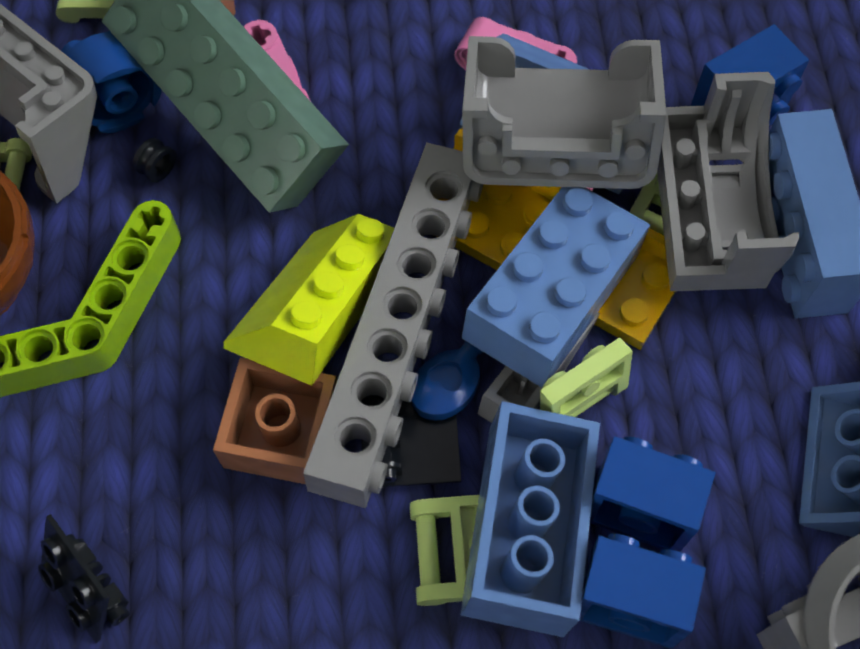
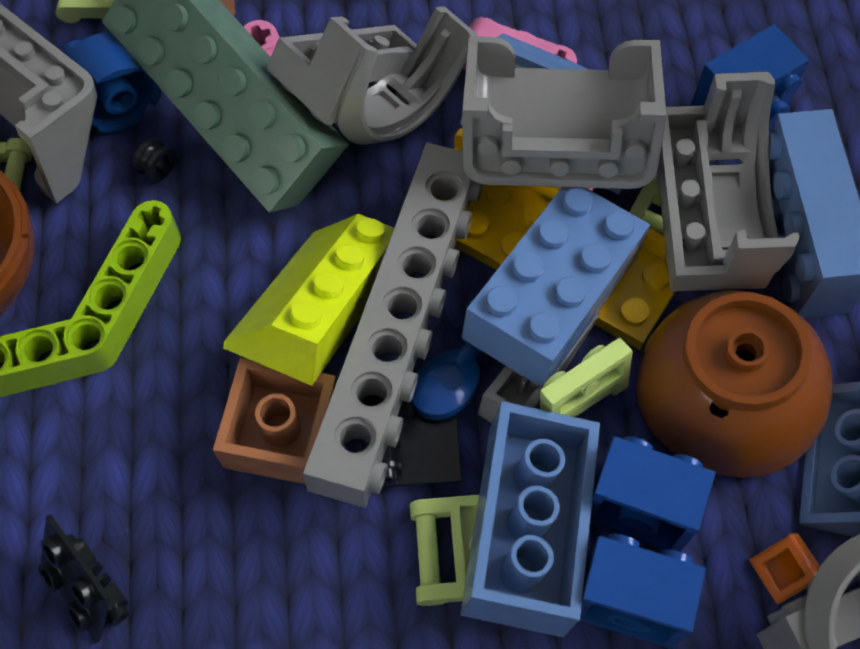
(335, 68): none -> light grey piece
(772, 402): none -> dark orange piece
(785, 567): none -> orange slope

